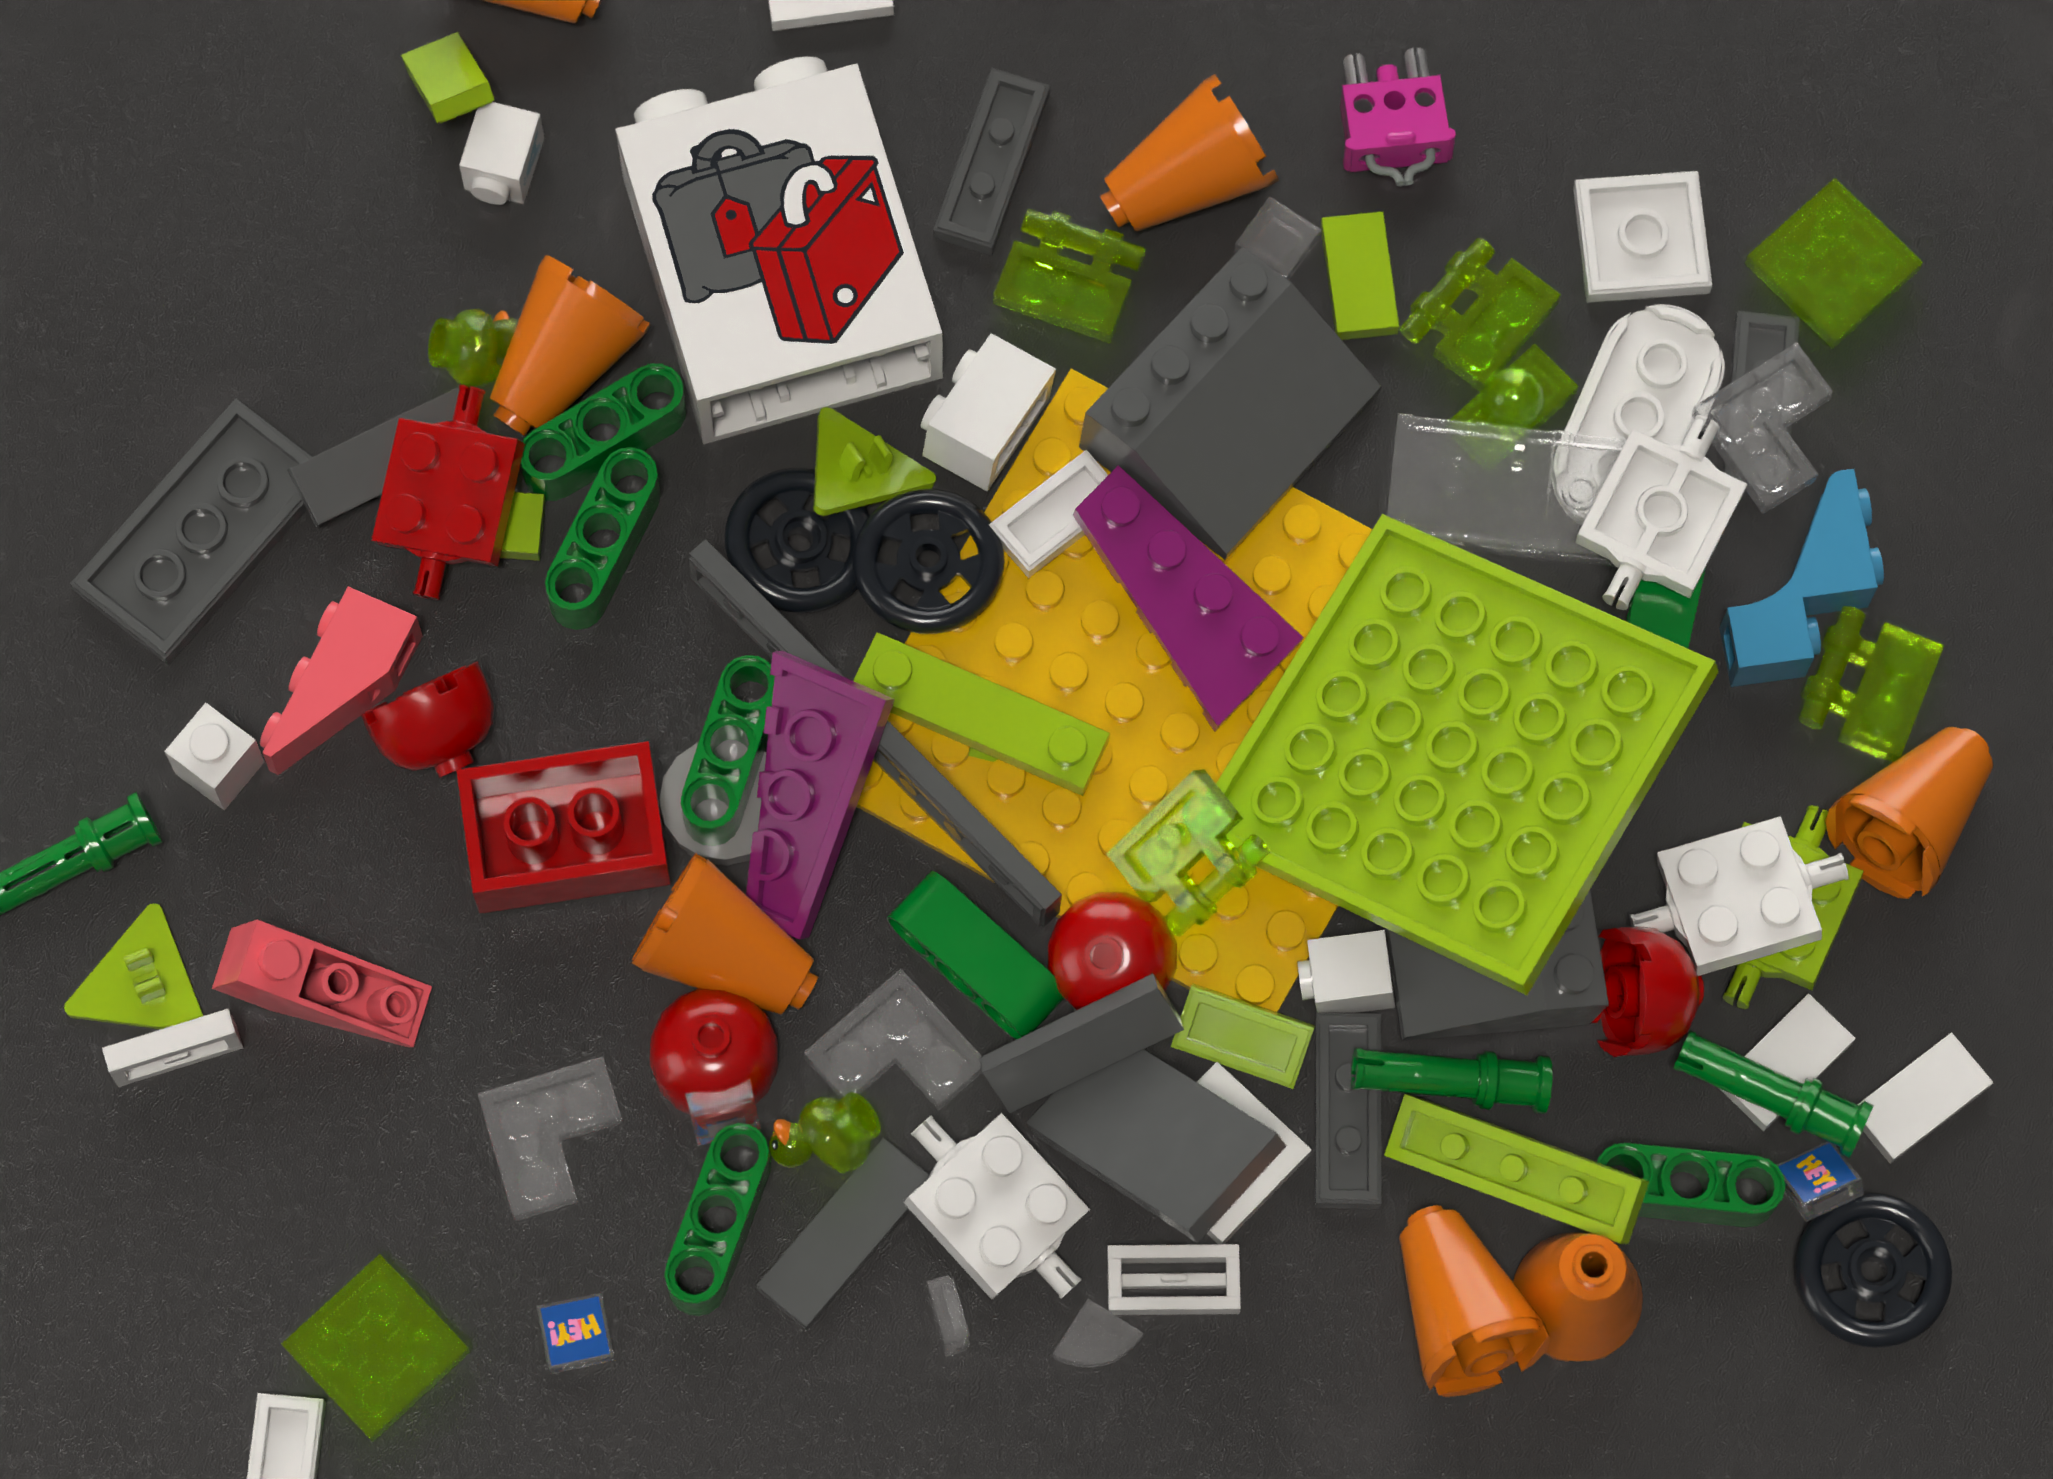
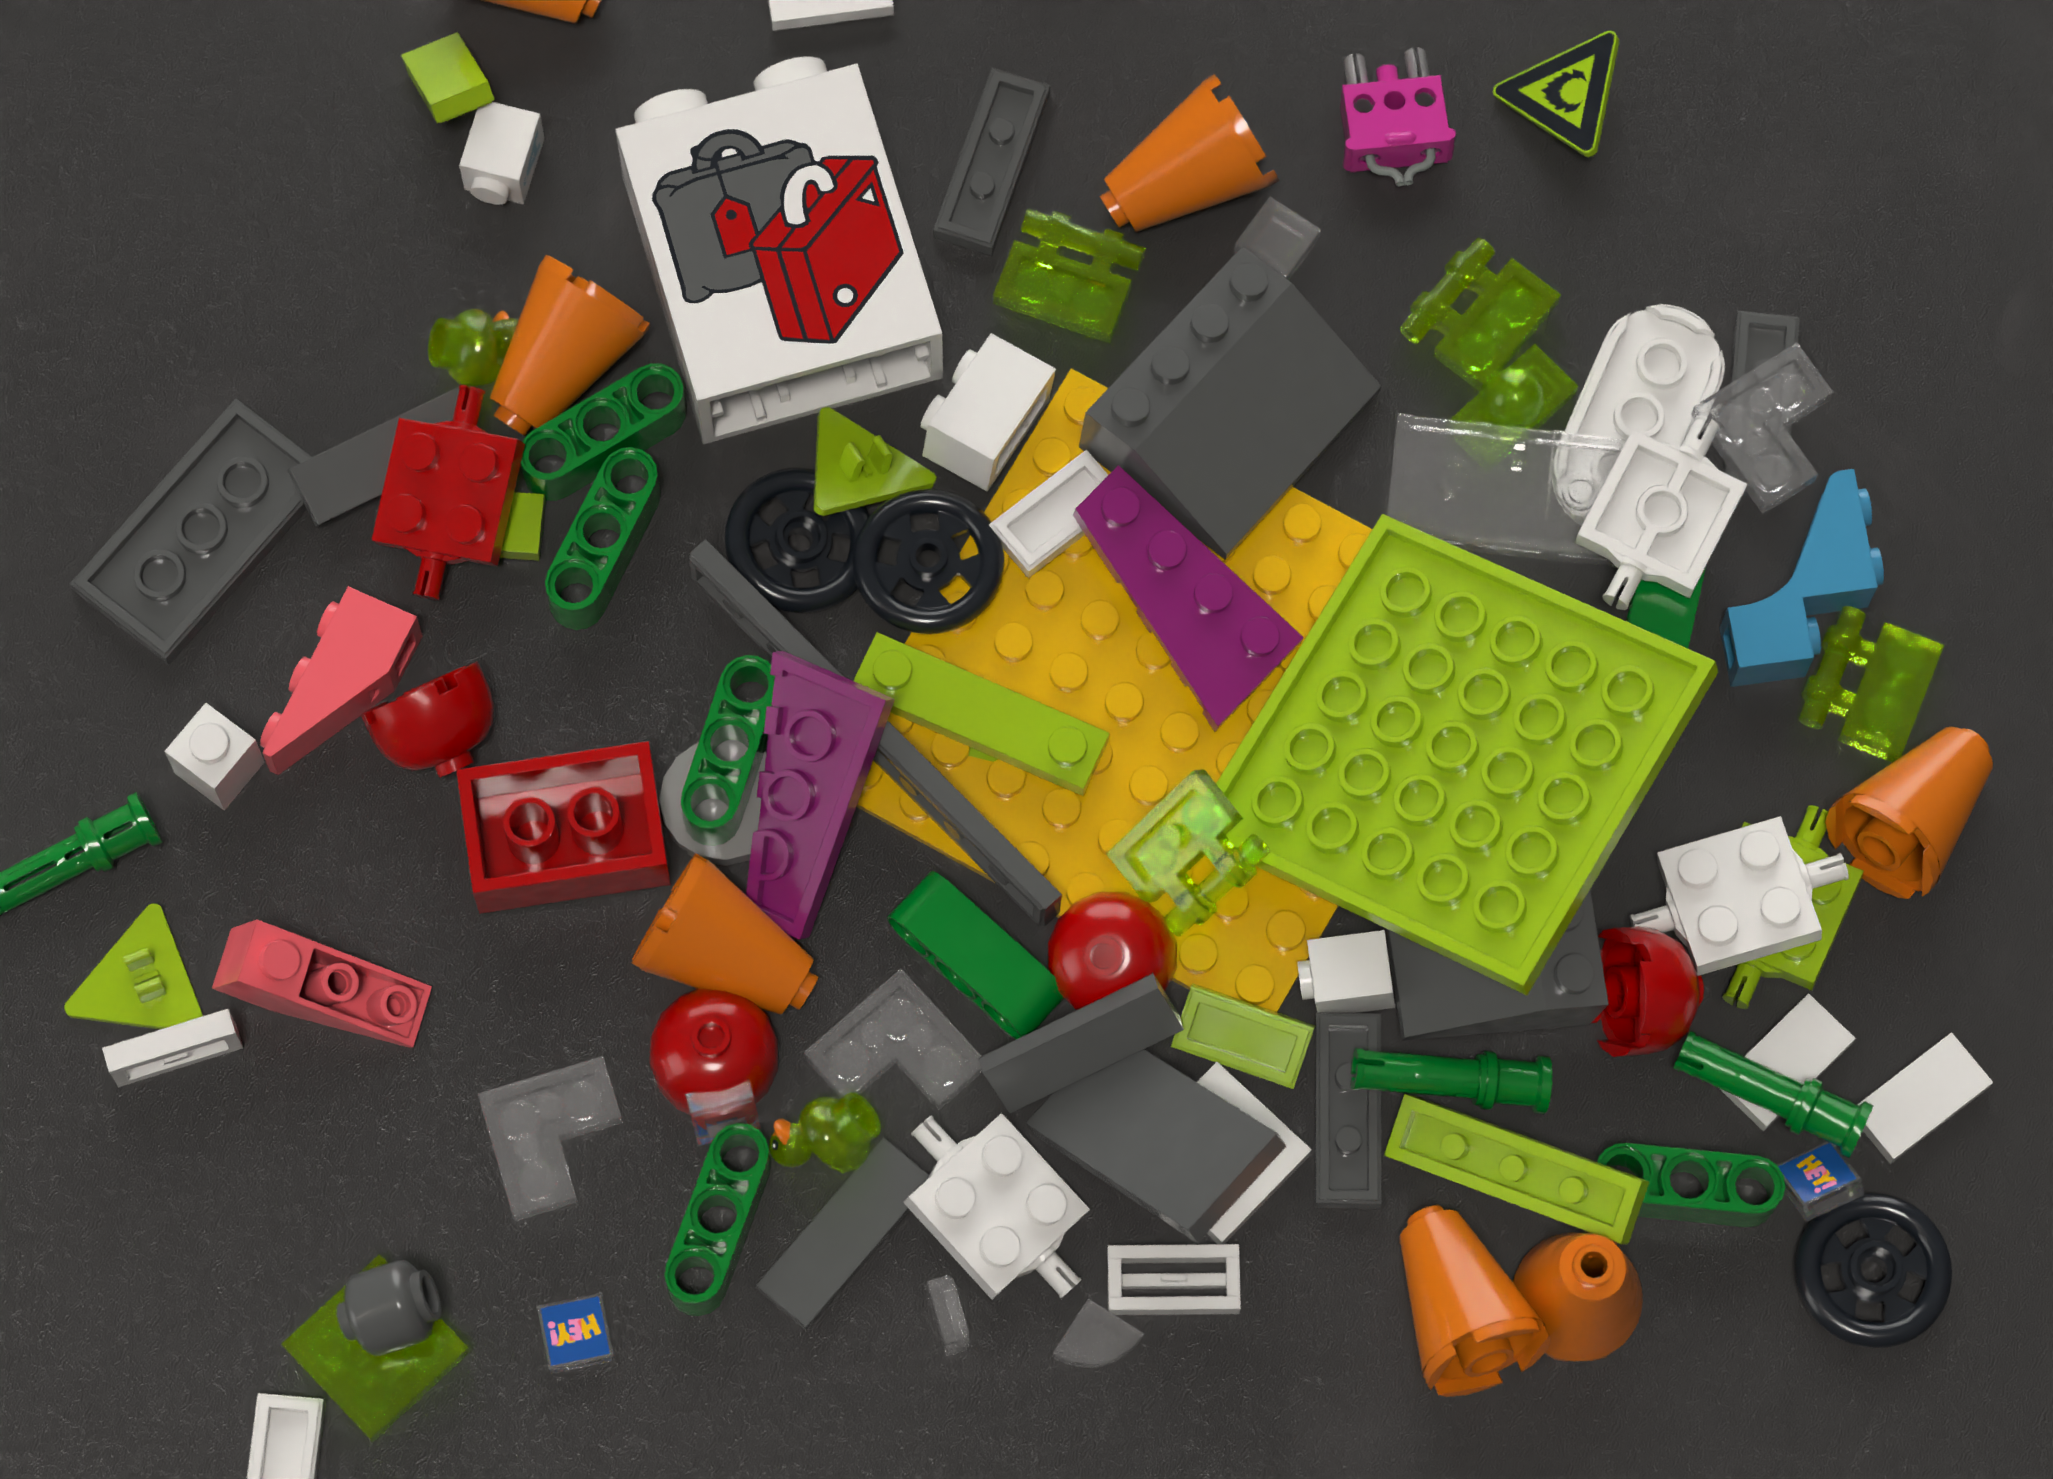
(389, 1307): none -> dark grey head
(1359, 275): lime tile -> none
(1567, 92): none -> black piece
(1642, 236): white tile -> none
(1833, 262): clear neon green tile -> none

